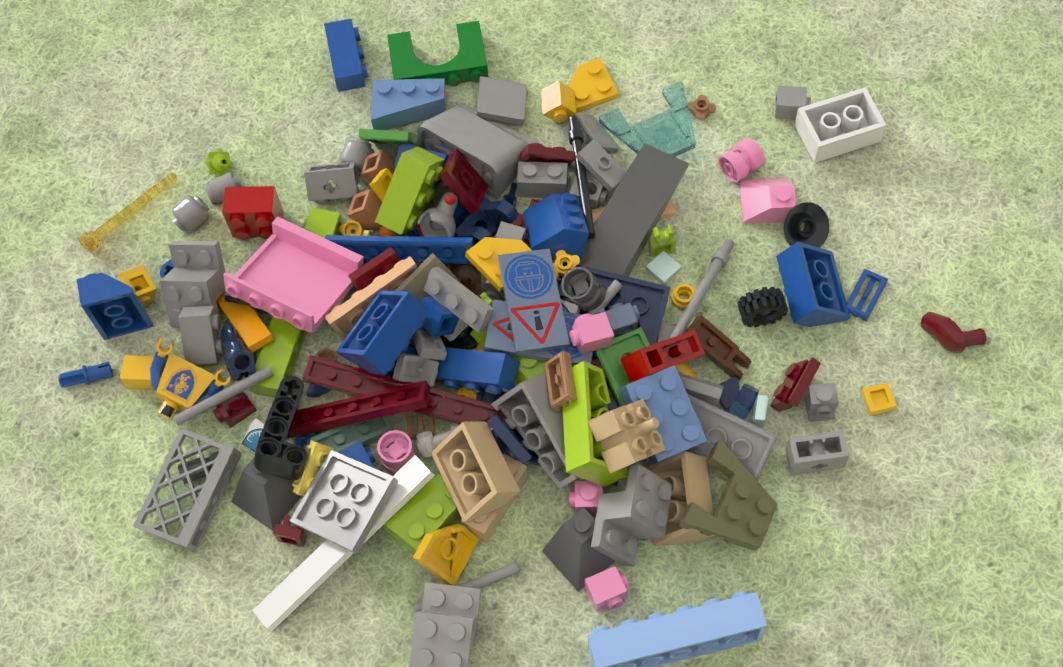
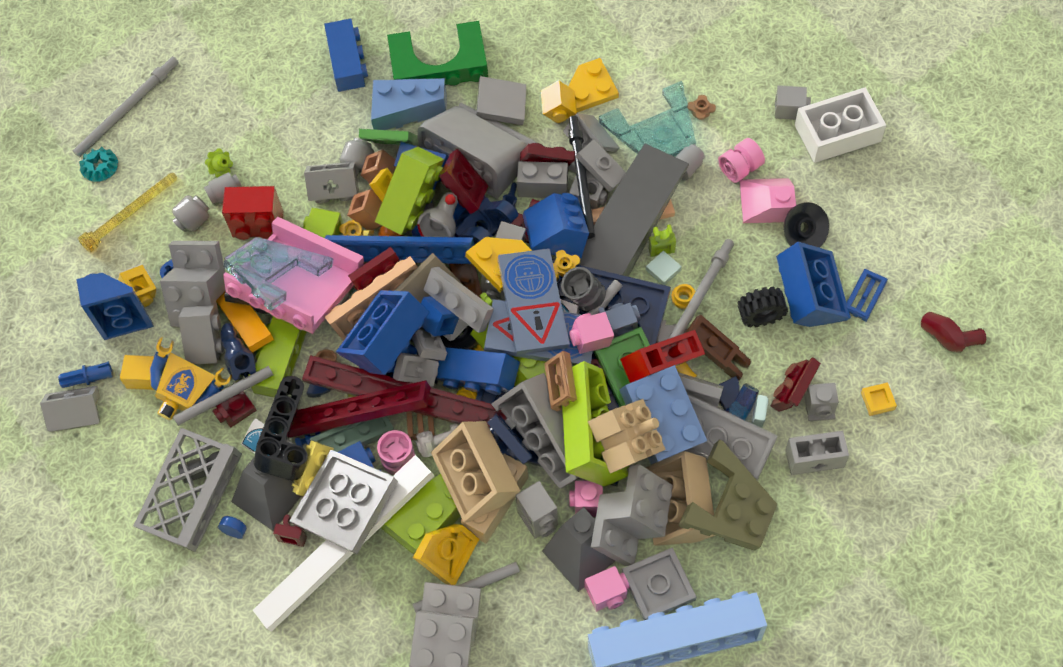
(70, 408): none -> light grey panel
(104, 170): none -> teal gear
(157, 76): none -> light grey bar
(232, 527): none -> blue tile
(264, 261): none -> clear light blue wing
(537, 510): none -> light grey brick
(659, 584): none -> light grey plate
(693, 156): none -> light grey brick

